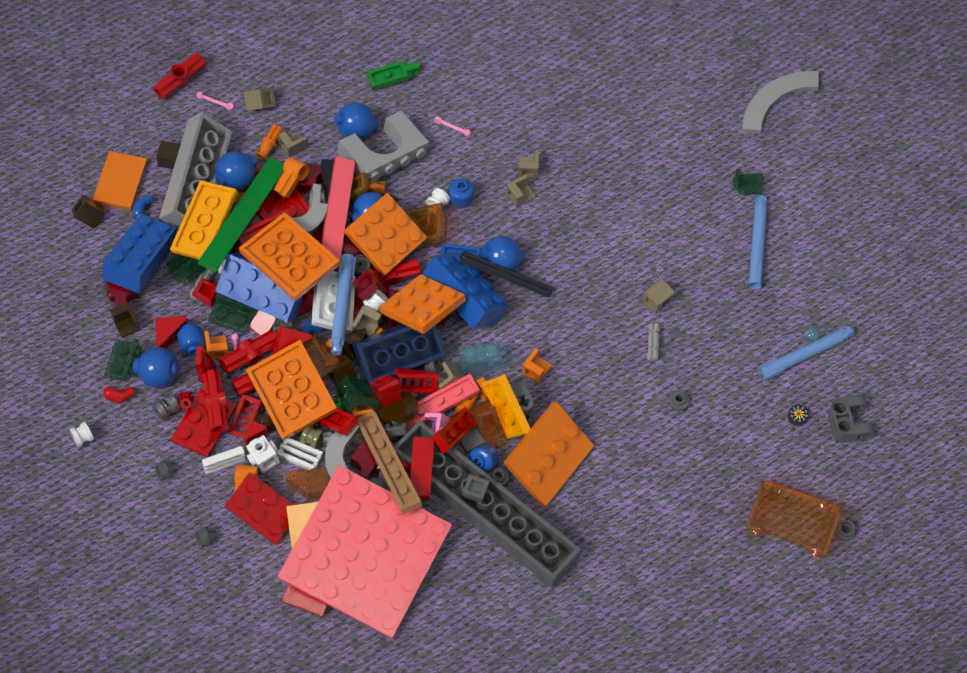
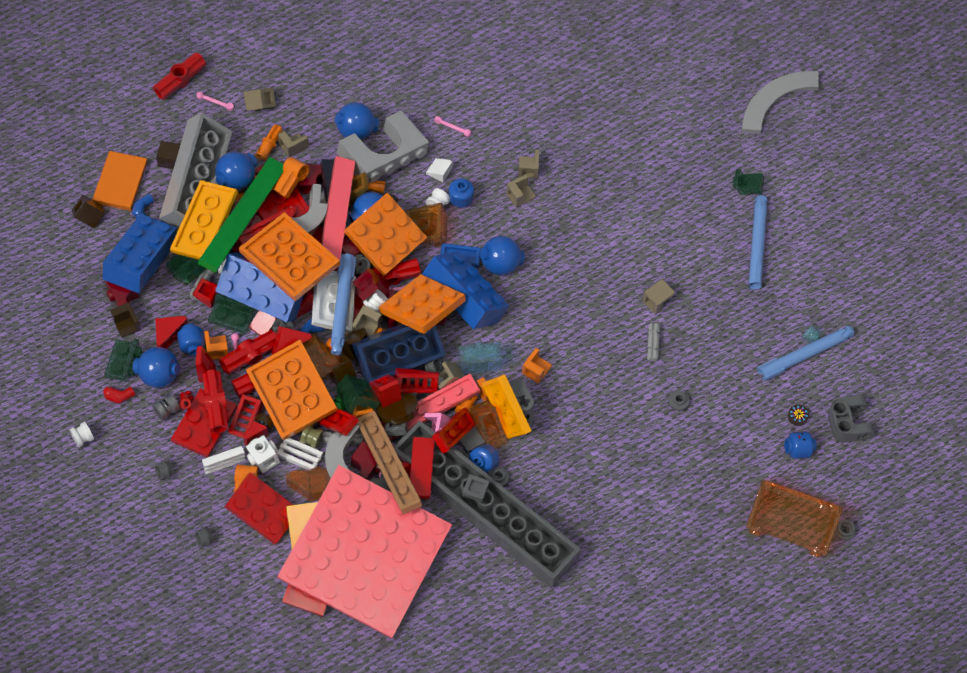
(392, 74): green hinge -> none
(440, 169): none -> white slope
(506, 274): black axle -> none
(548, 454): orange plate -> none
(800, 445): none -> blue head

